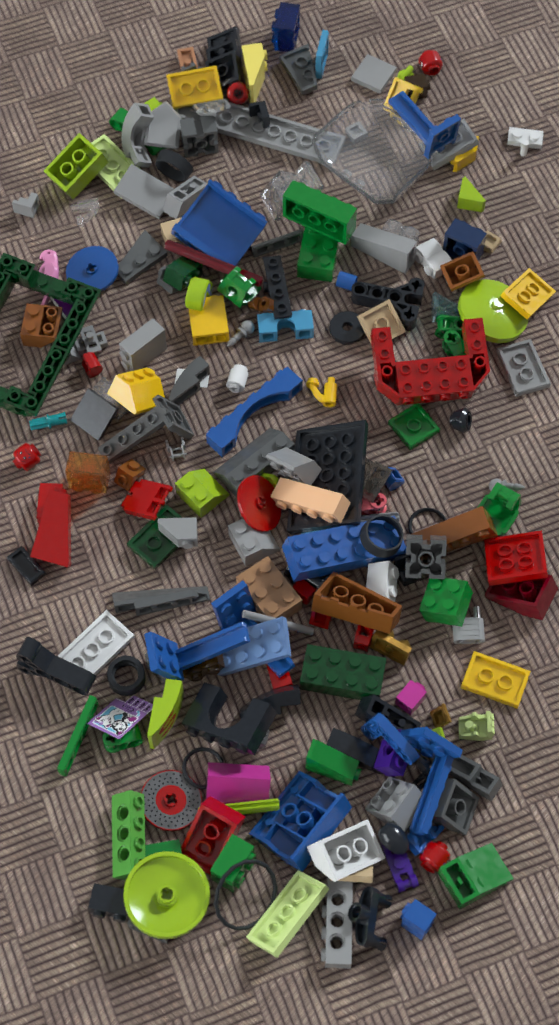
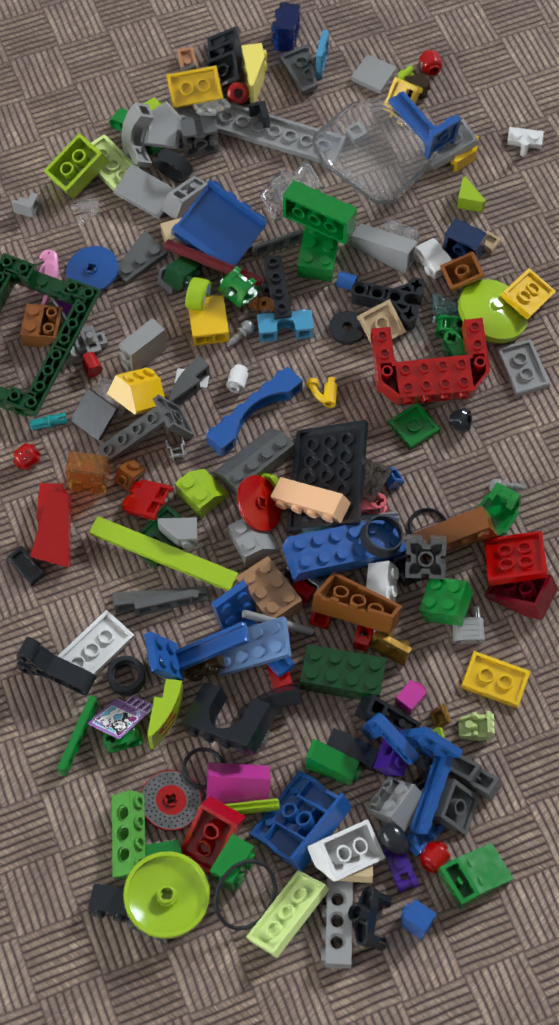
(163, 553): none -> lime tile
(294, 465): light grey slope -> none

